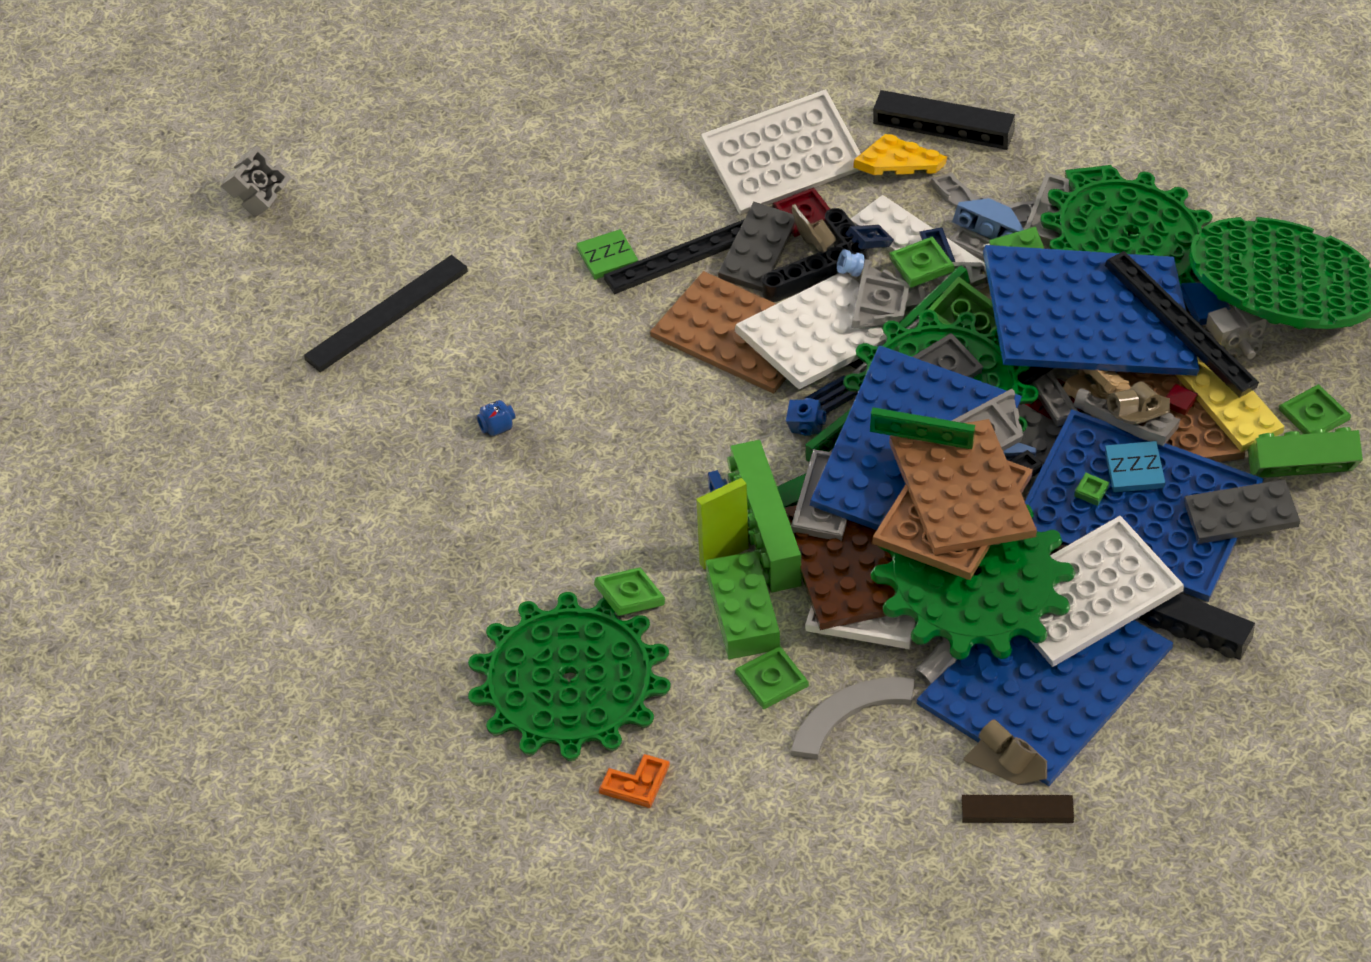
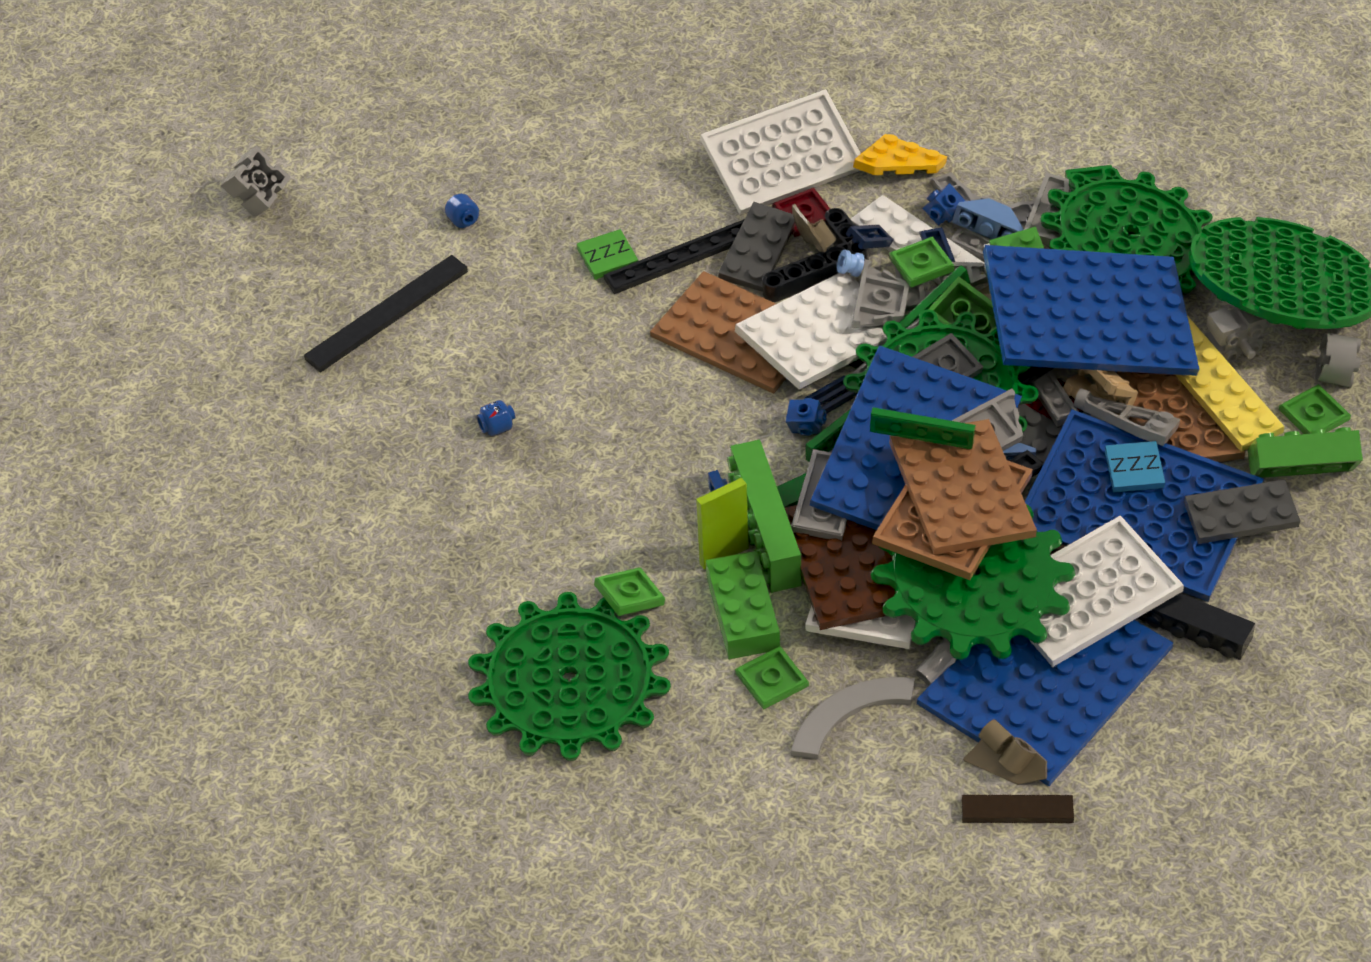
(461, 209): none -> blue head
(636, 788): orange tile -> none
(939, 207): none -> blue brick
(944, 119): black brick -> none
(1091, 489): bright green tile -> none
(1137, 404): dark tan panel -> none
(1181, 399): dark red tile -> none
(1182, 324): black tile -> none
(1201, 301): blue slope -> none
(1338, 359): none -> light grey brick

